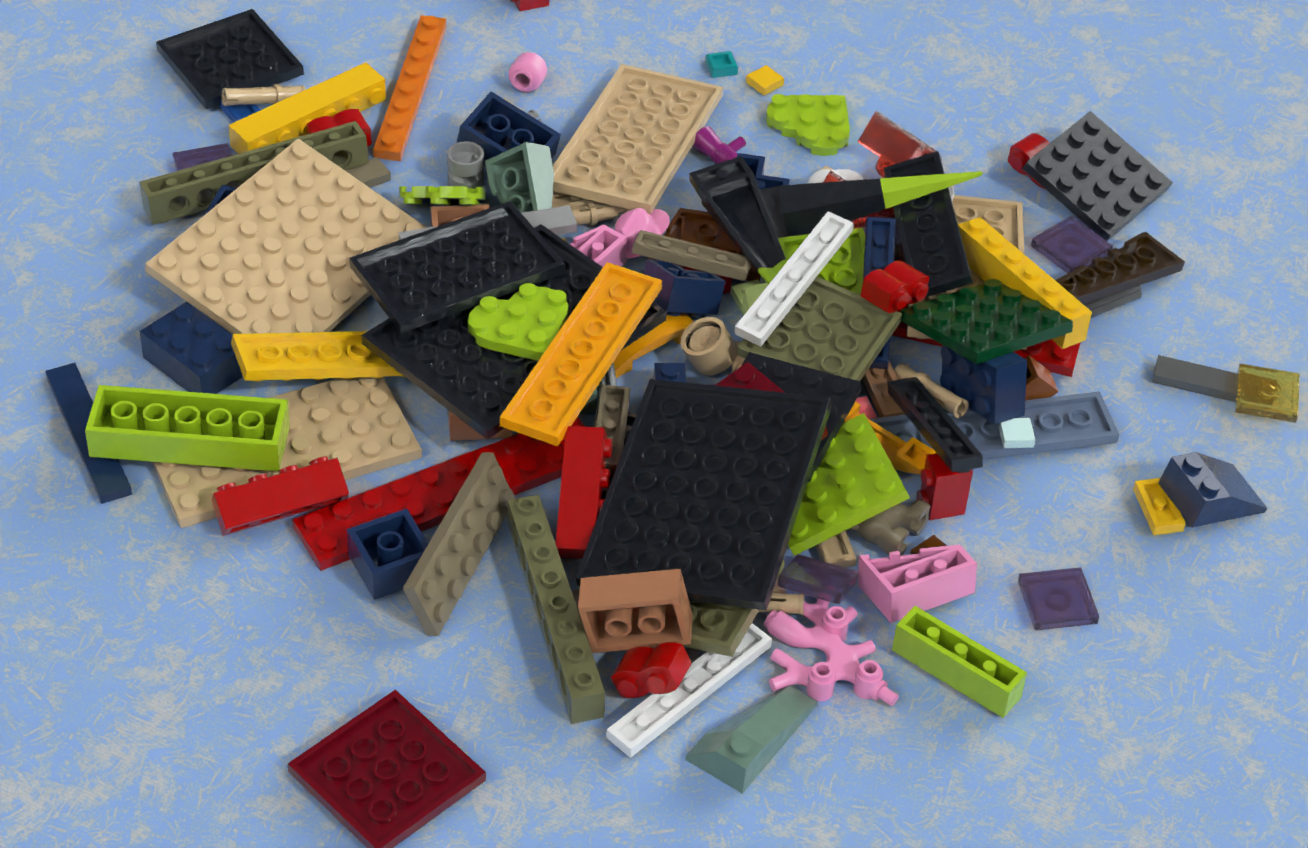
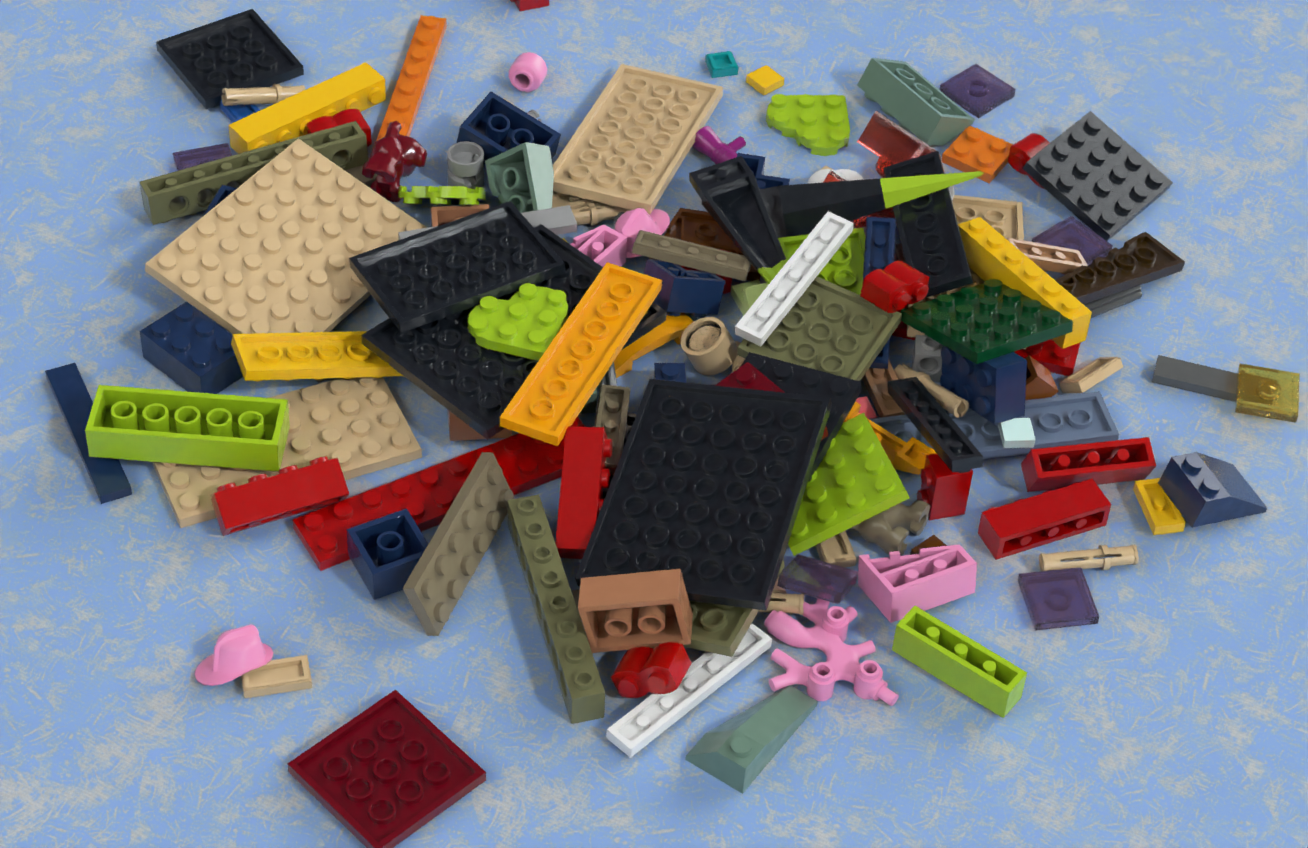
(234, 655): none -> bright pink piece
(278, 677): none -> tan tile
(391, 160): none -> dark red animal
(913, 101): none -> sand green slope
(927, 357): none -> light grey brick
(977, 90): none -> clear purple tile
(978, 151): none -> orange plate
(1044, 518): none -> red brick
(1050, 257): none -> medium nougat plate
(1091, 375): none -> tan tile
(1102, 461): none -> red brick
(1124, 556): none -> tan pin

